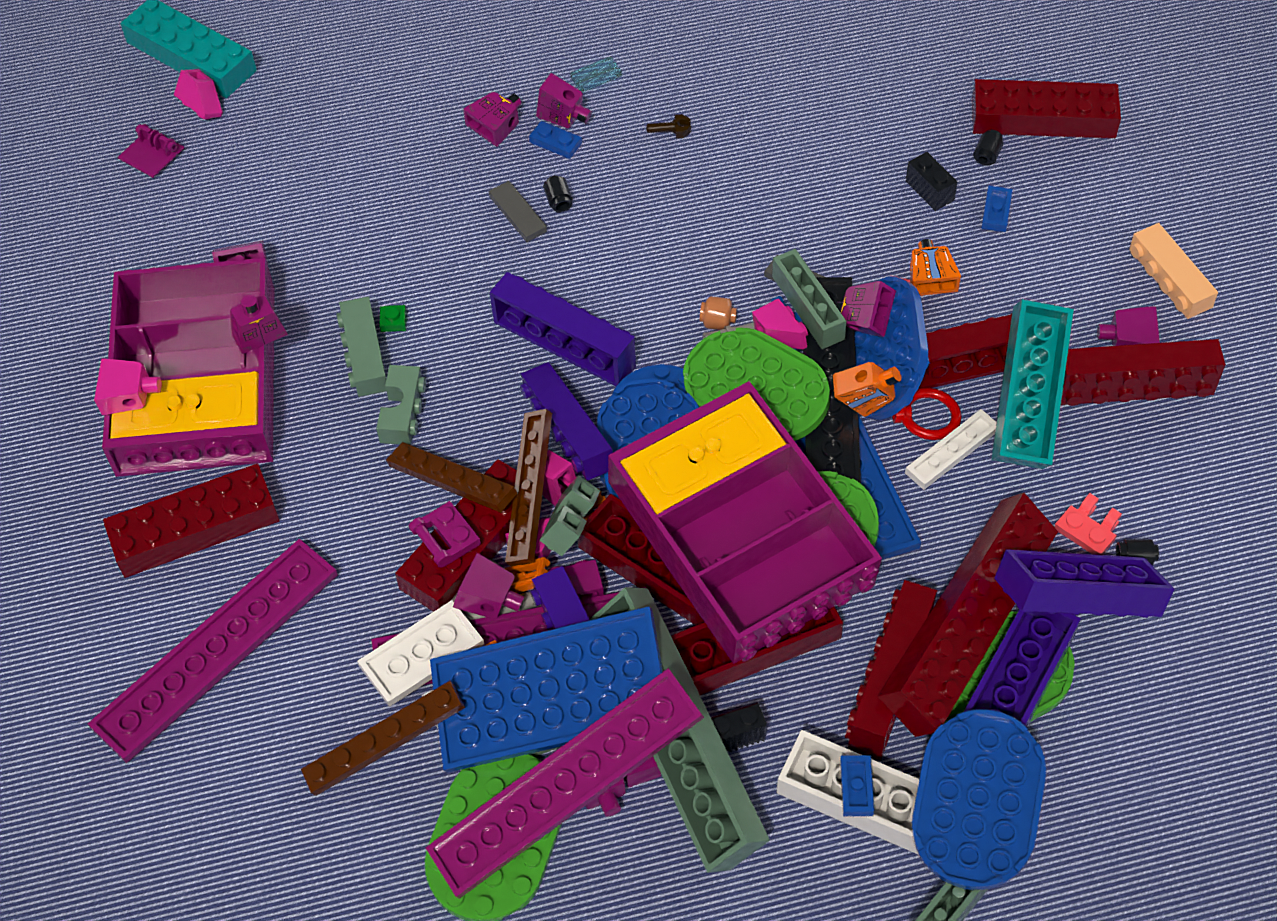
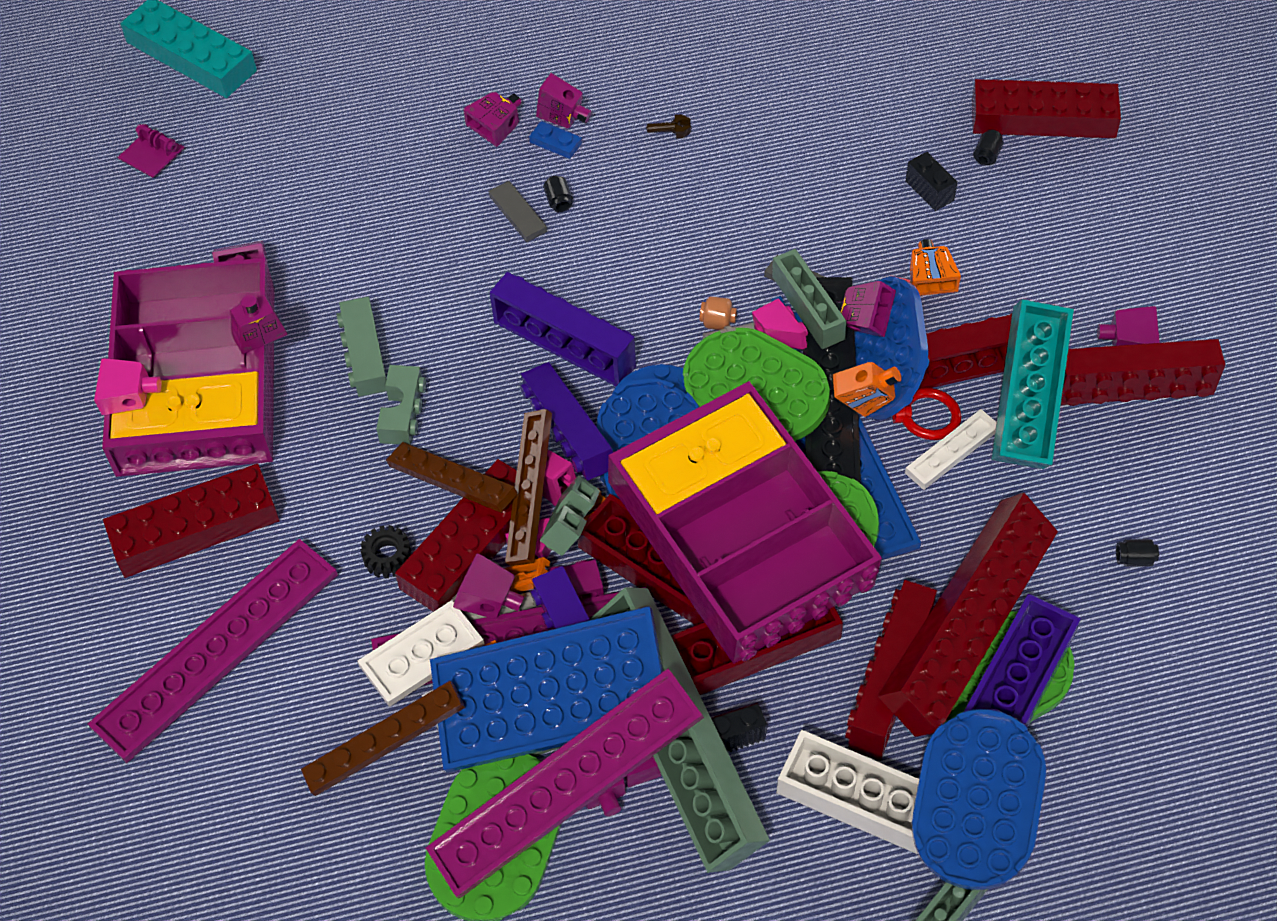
(198, 93): dark pink slope -> none
(380, 539): none -> black tyre
(392, 318): green plate -> none
(451, 528): magenta plate -> none
(594, 71): clear light blue tile -> none
(856, 786): blue plate -> none
(997, 208): blue plate -> none
(1083, 584): dark purple brick -> none
(1086, 532): coral plate -> none
(1173, 271): light nougat brick -> none

